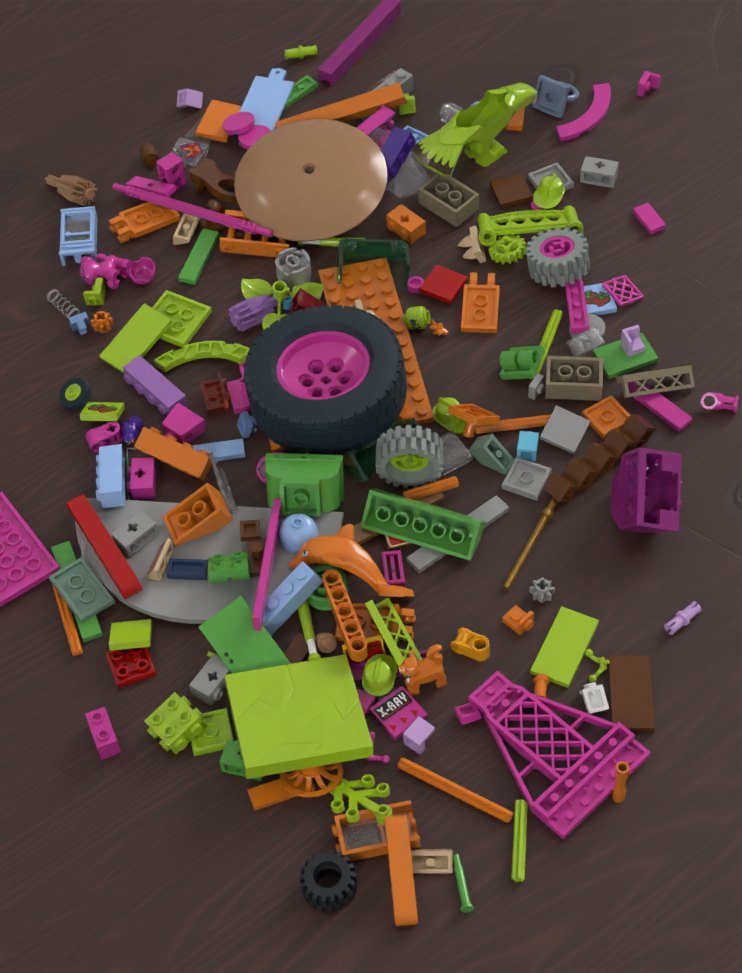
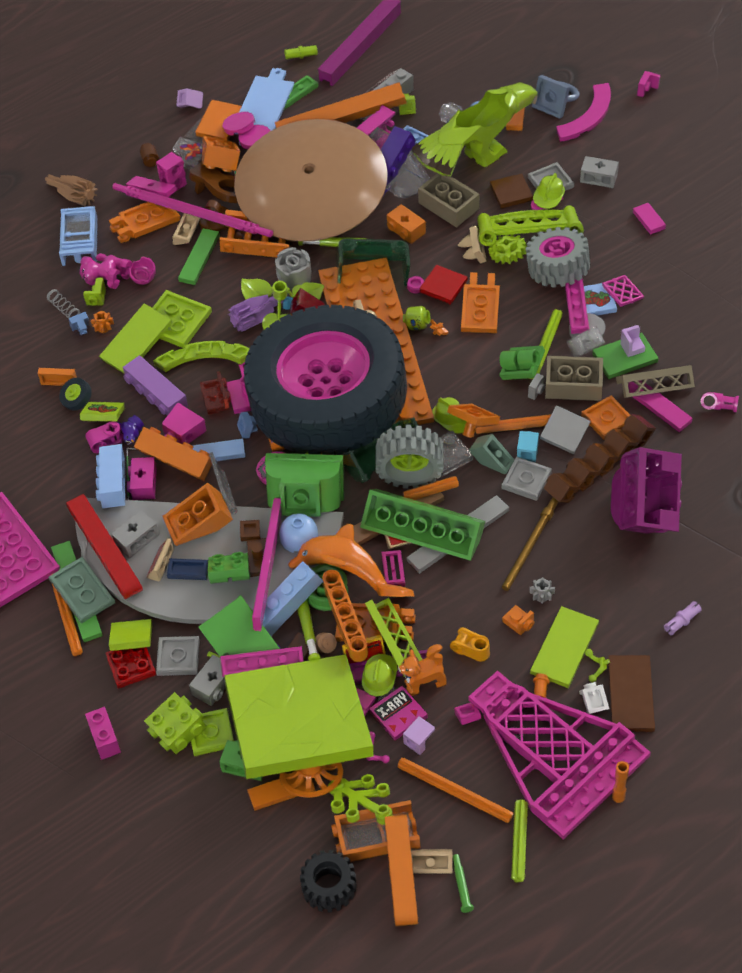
(55, 376): none -> orange tile
(178, 655): none -> light grey tile
(220, 154): none -> orange slope
(258, 660): none -> dark pink tile

